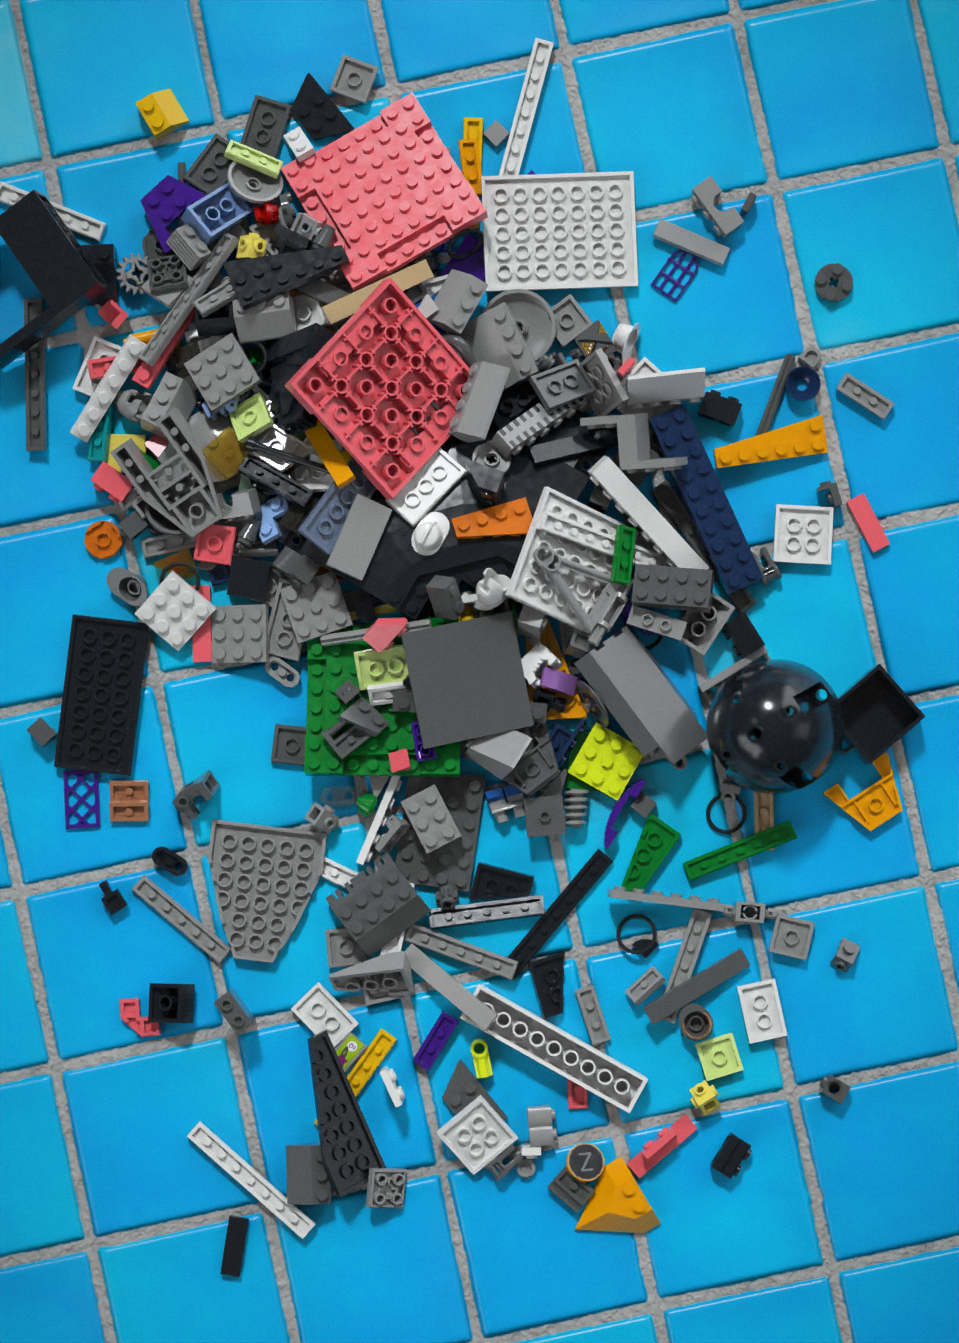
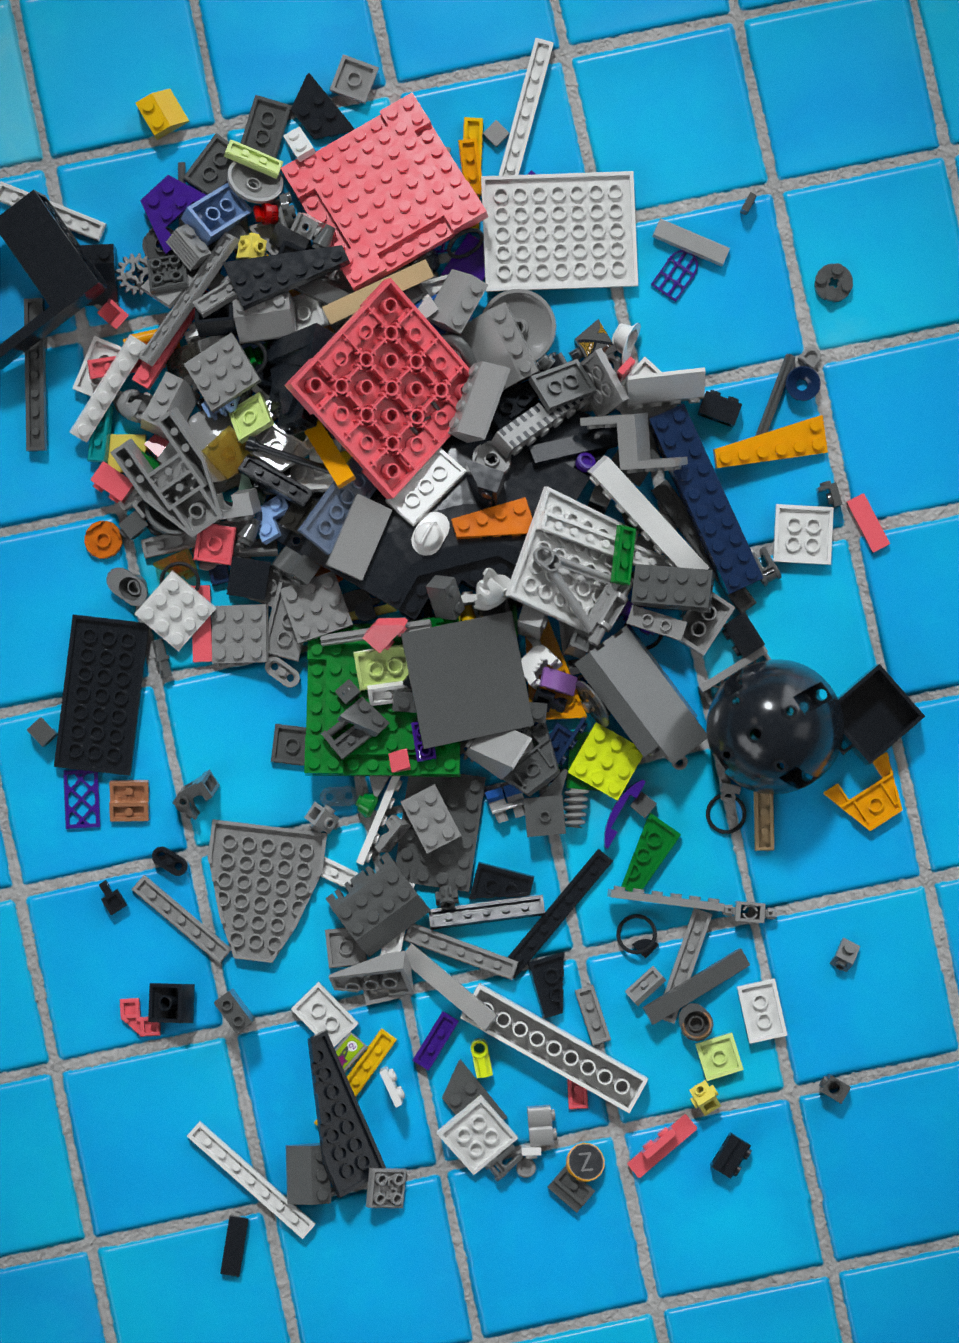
(161, 658): none -> dark grey pin
(570, 320): light grey plate -> none
(585, 462): none -> dark purple tile
(617, 1203): light orange wedge -> none
(725, 221): light grey arch -> none
(740, 850): green tile -> none
(791, 936): light grey plate -> none
(865, 396): light grey plate -> none

